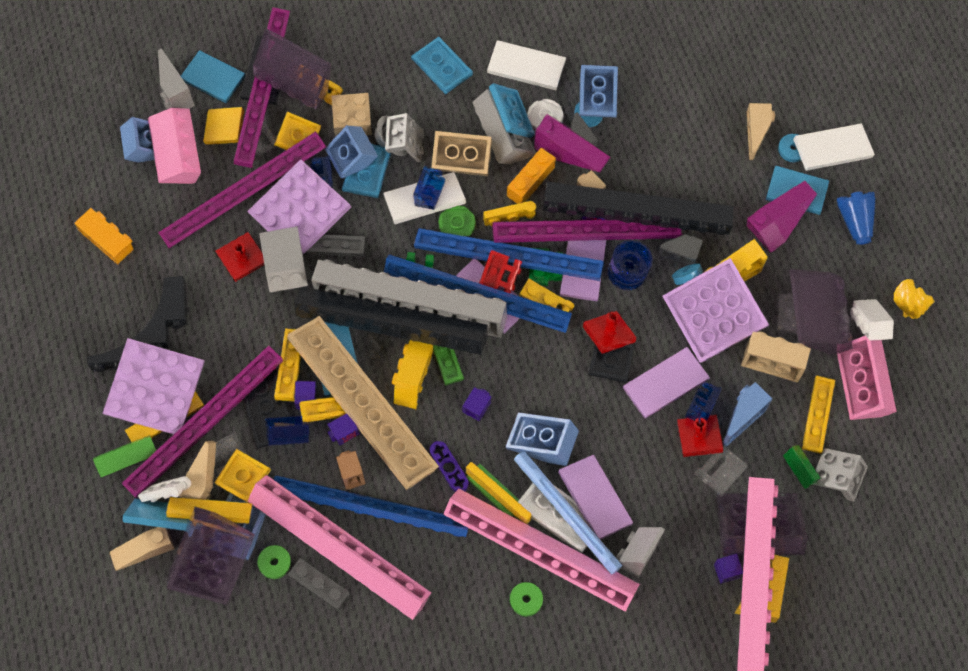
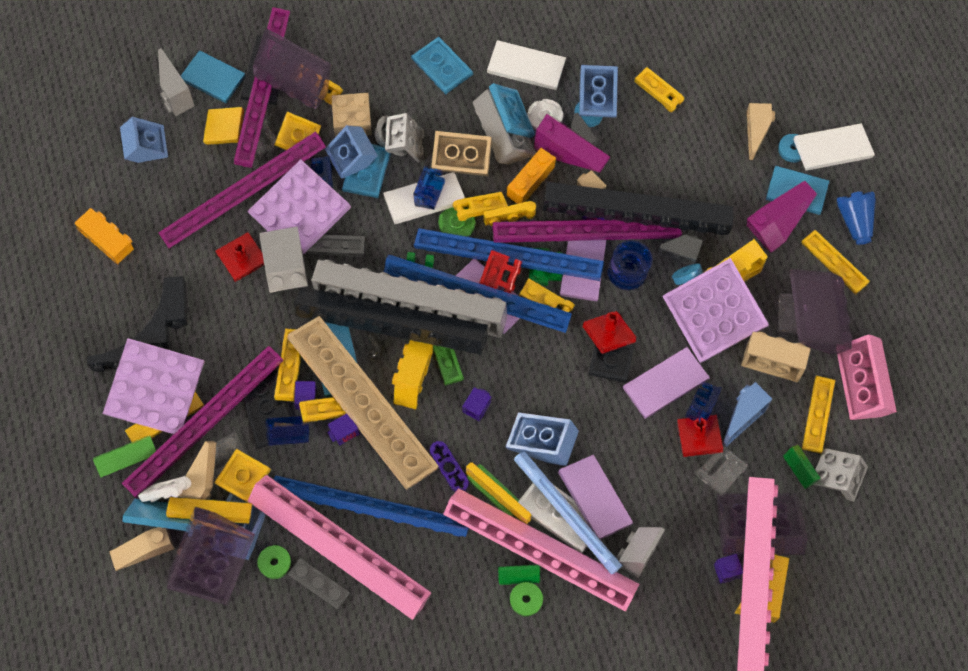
(174, 146): bright pink slope -> none
(350, 469): medium nougat brick -> none
(478, 204): none -> yellow plate
(518, 574): none -> green slope
(659, 89): none -> yellow plate
(835, 261): none -> yellow tile
(872, 319): white brick -> none
(912, 300): yellow hair -> none

